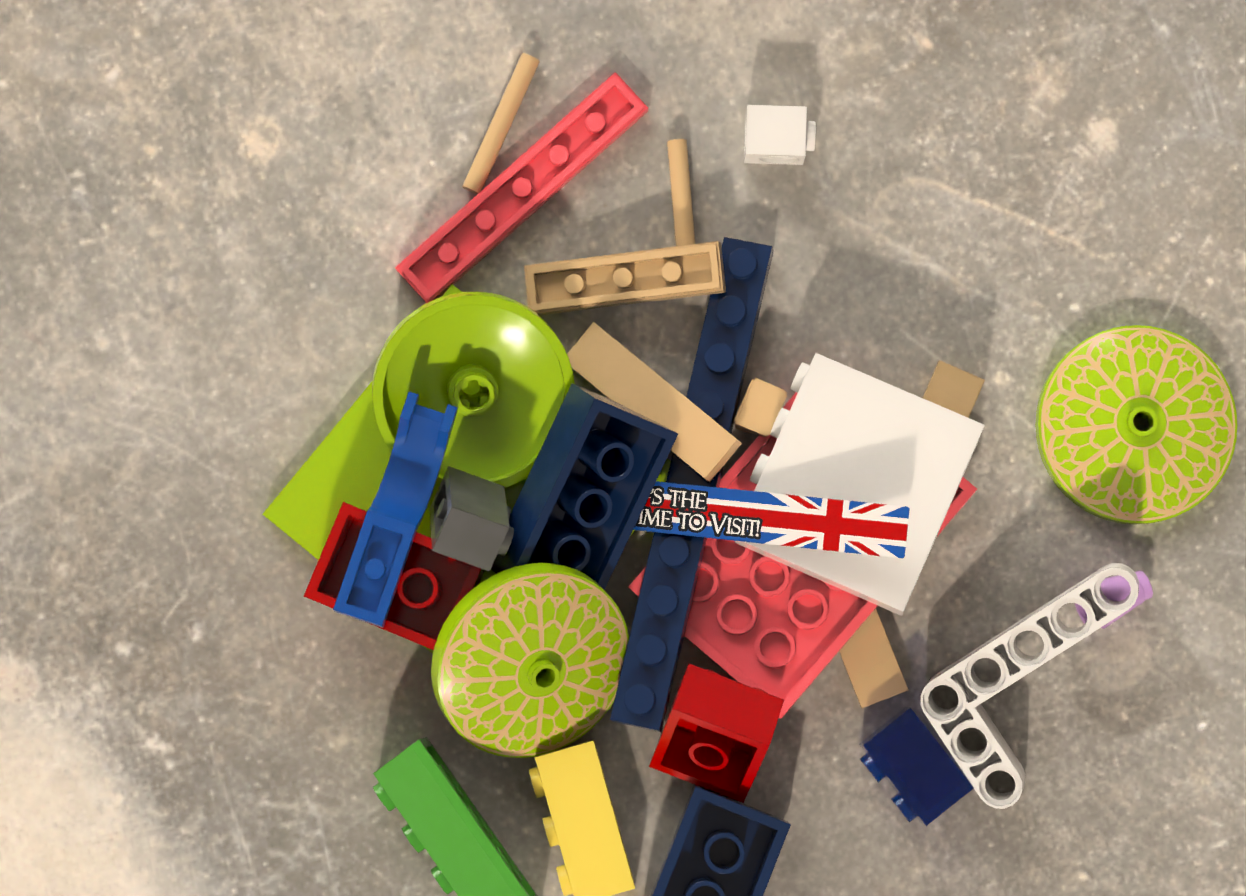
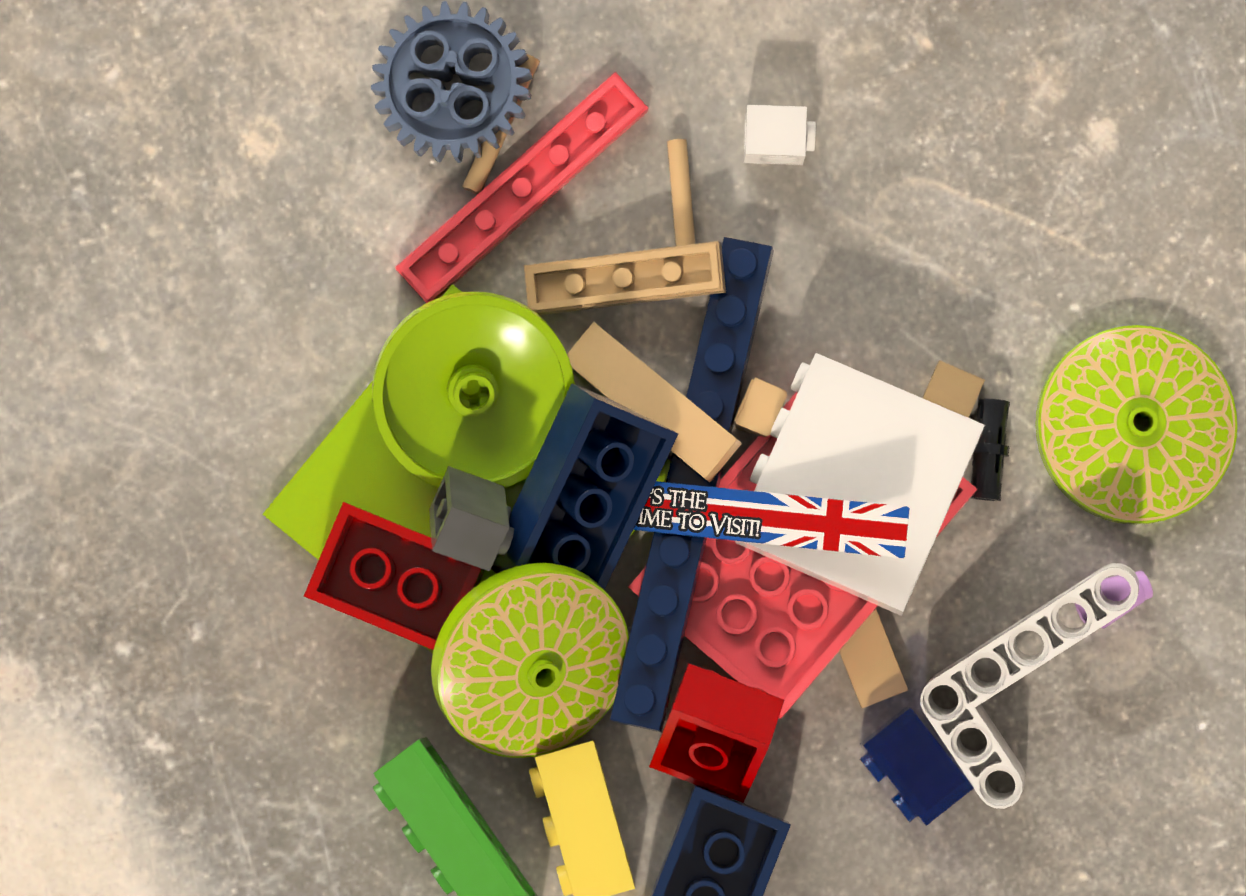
(395, 513): blue piece -> none
(441, 123): none -> sand blue gear
(990, 449): none -> black pin

